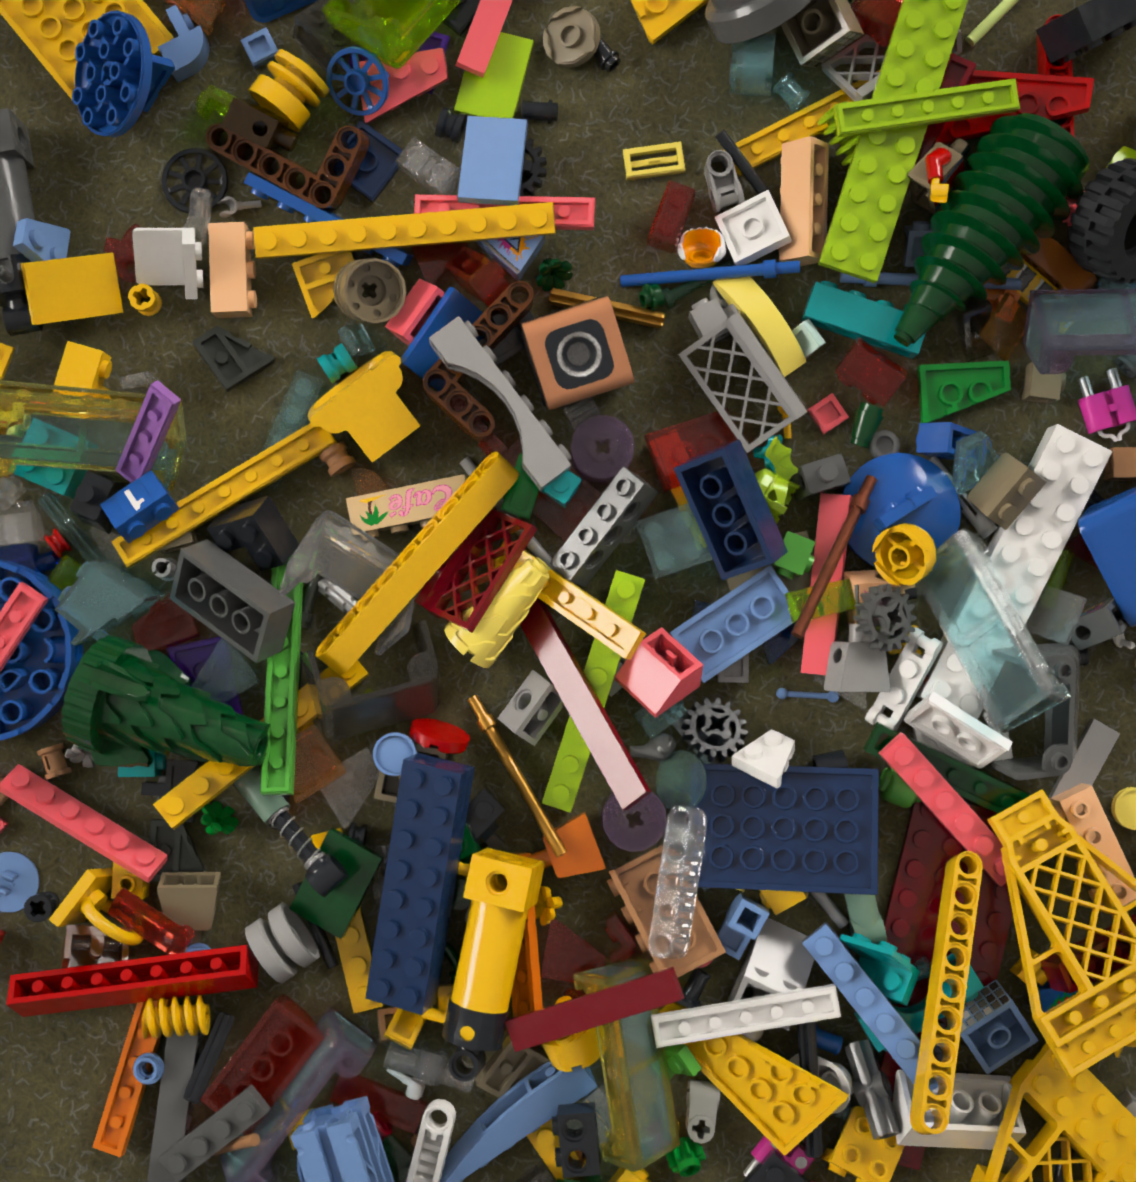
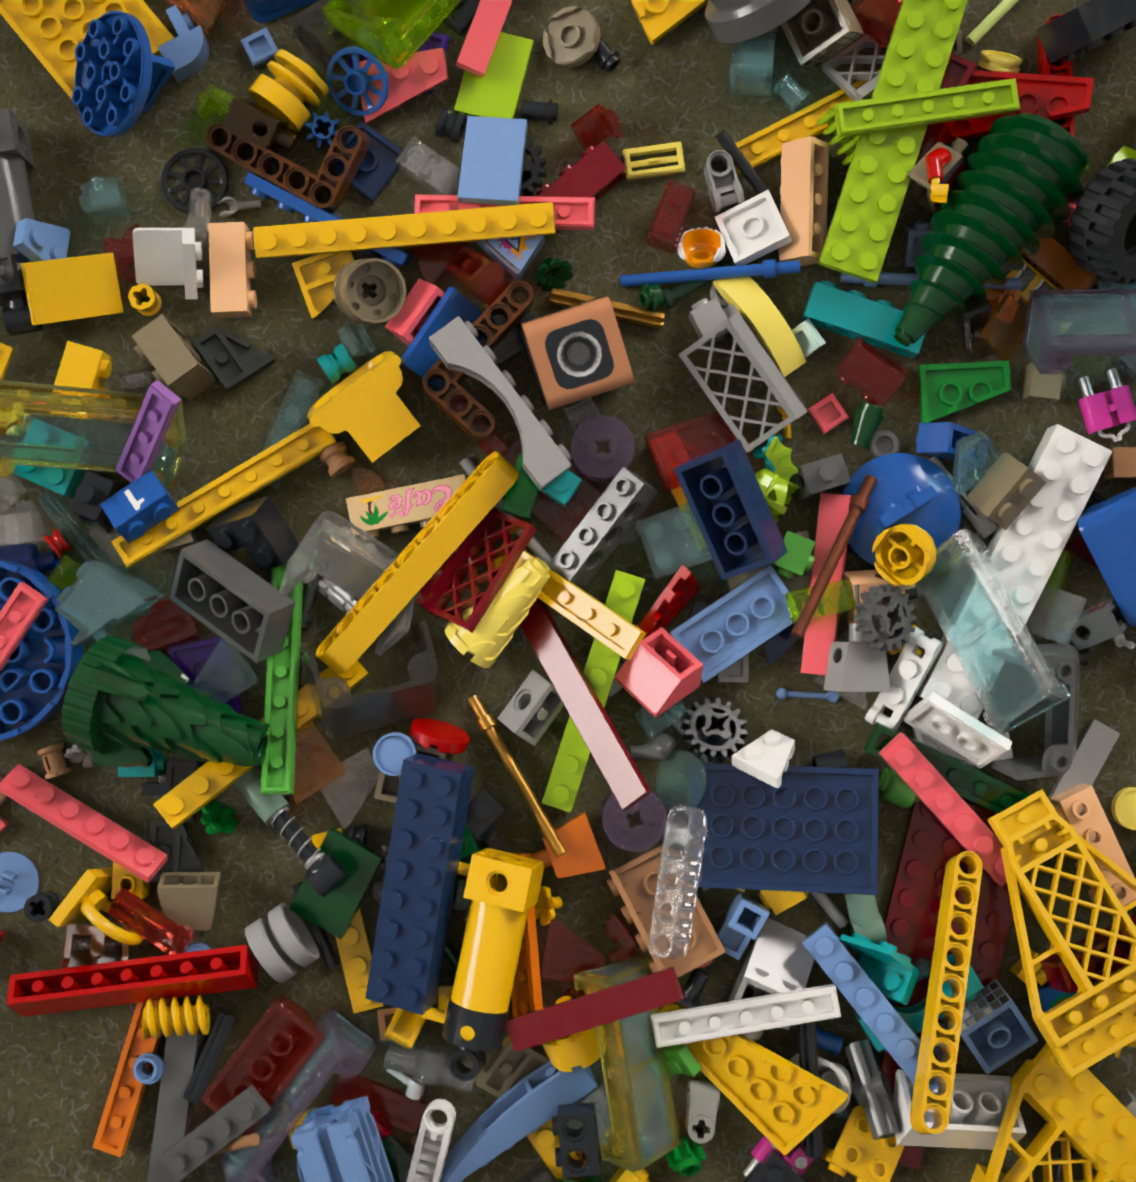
(103, 198): none -> clear light blue brick
(158, 567): light grey pin -> none
(174, 358): none -> dark tan brick
(325, 122): none -> blue gear
(590, 177): none -> dark red brick
(596, 126): none -> clear red bracket
(671, 601): none -> red wing
(999, 61): none -> light yellow piece

